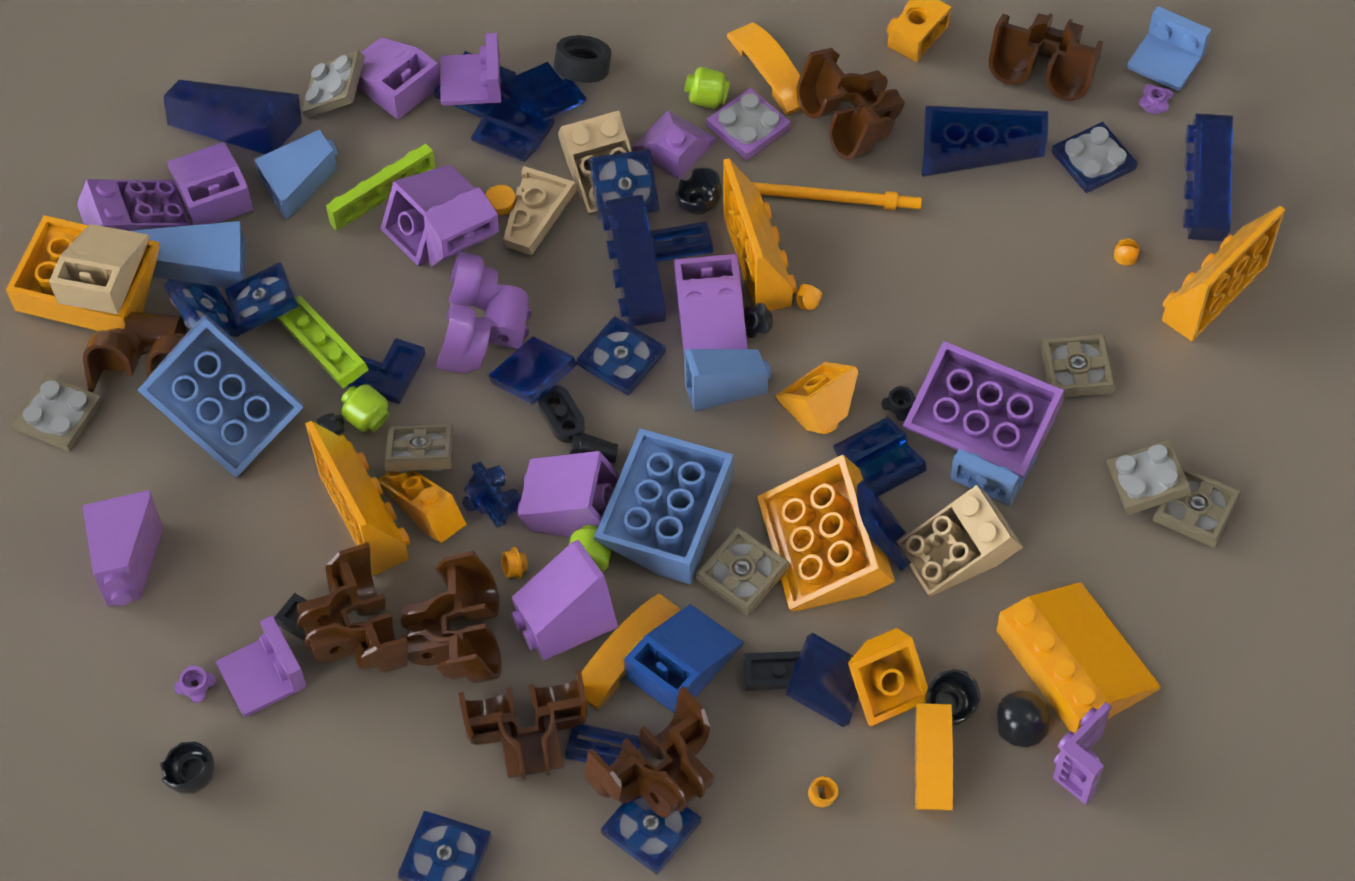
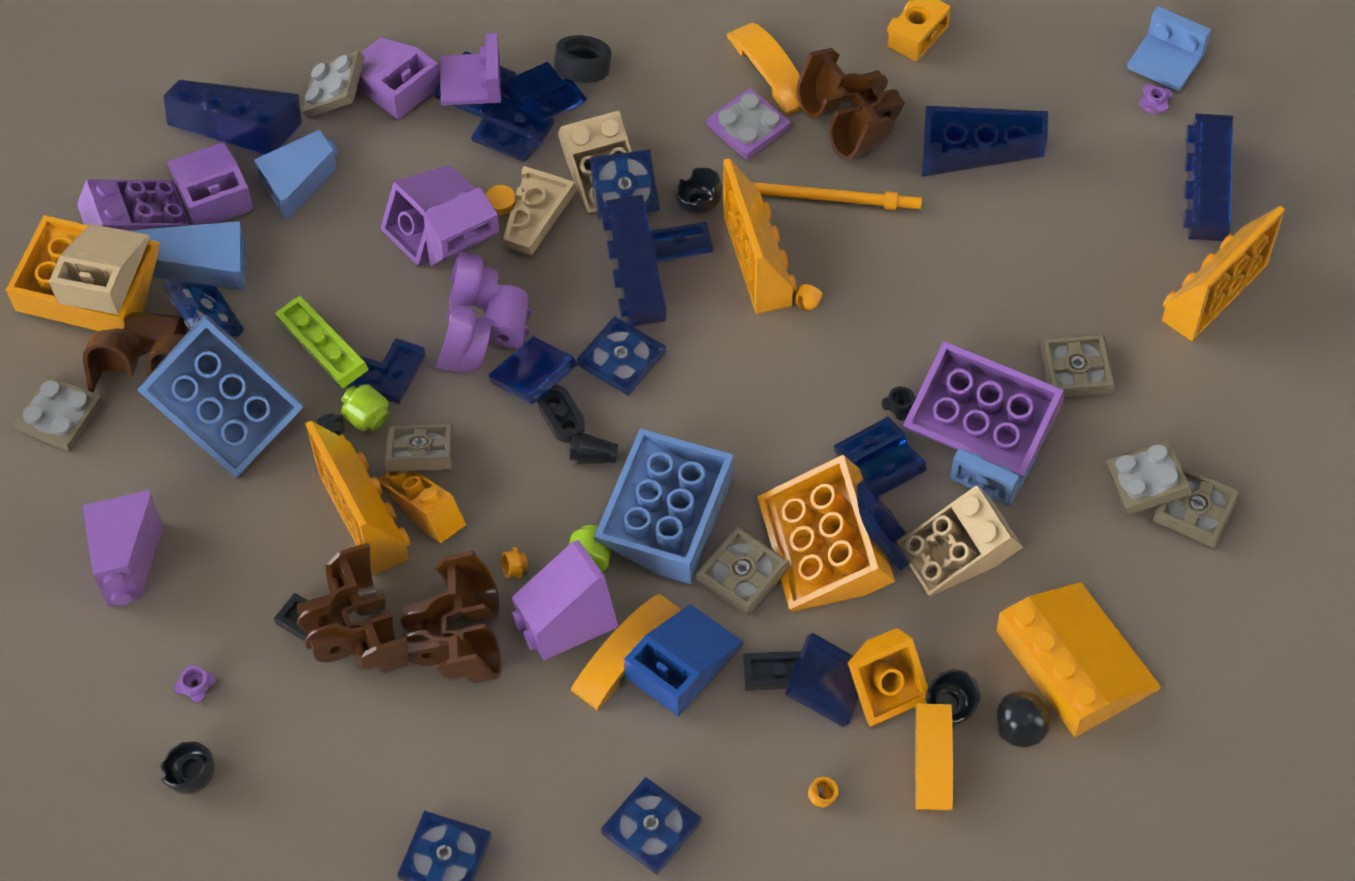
(261, 298): clear blue piece -> none
(262, 671): medium lavender bracket -> none
(377, 188): lime plate -> none
(485, 494): clear blue hips -> none
(533, 747): reddish brown piece -> none
(566, 492): medium lavender slope -> none
(598, 733): clear blue tile -> none
(673, 781): reddish brown piece -> none
(674, 144): medium lavender slope -> none
(707, 87): lime head -> none
(710, 302): medium lavender slope -> none
(724, 376): medium blue slope -> none
(757, 320): black plate -> none
(821, 396): light orange slope -> none
(1071, 63): reddish brown piece -> none
(1076, 765): medium lavender bracket -> none
(1094, 157): piece -> none
(1126, 252): light orange hinge -> none

